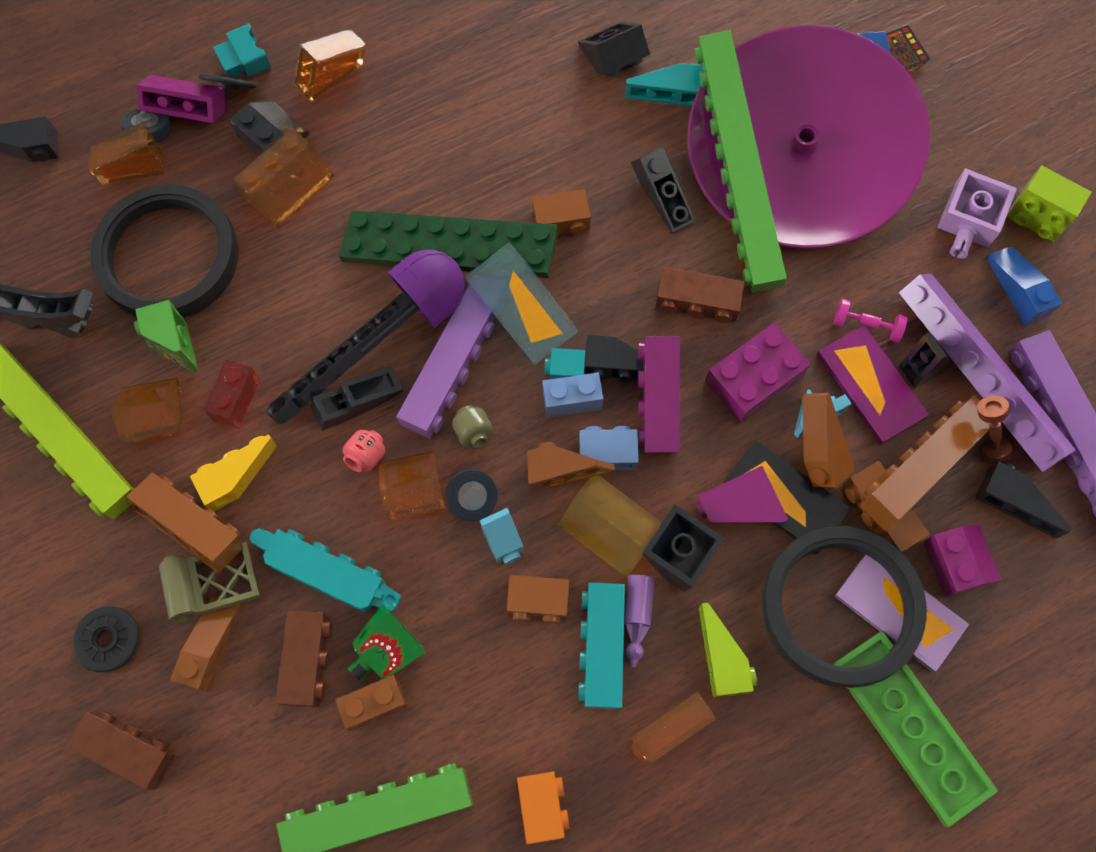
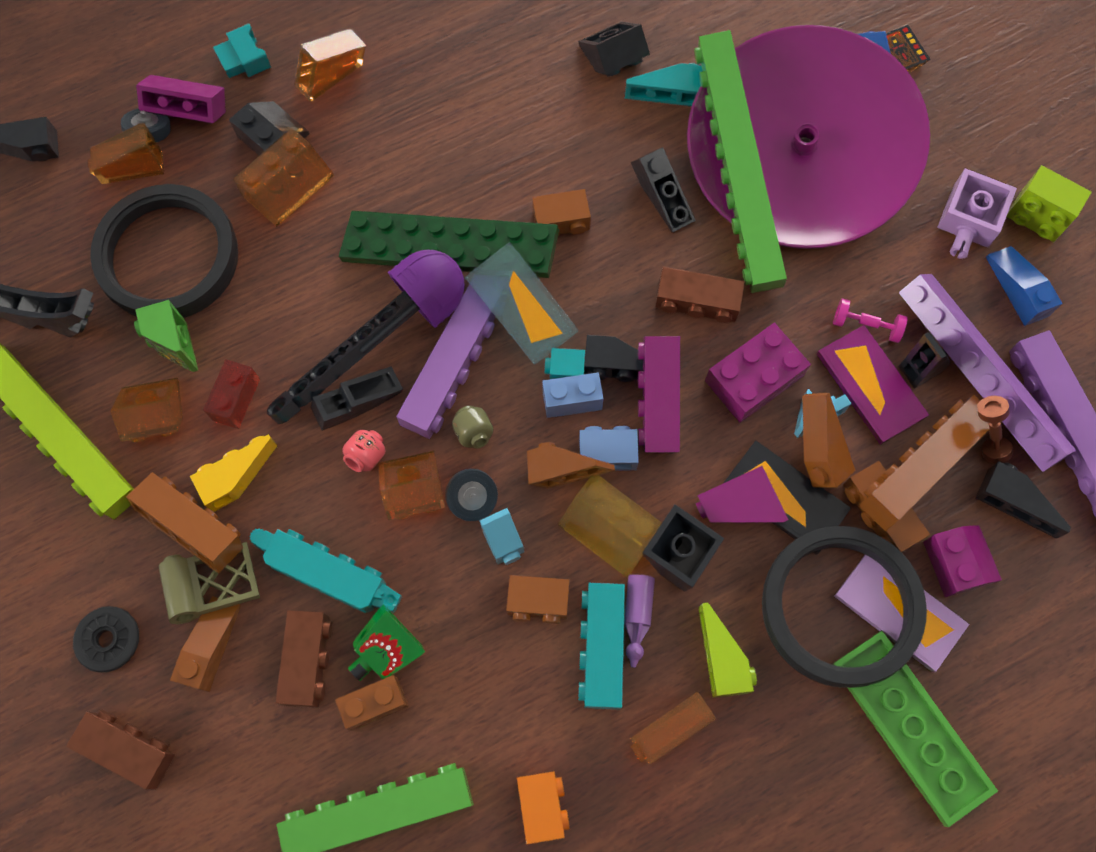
(227, 81): black wheel -> none

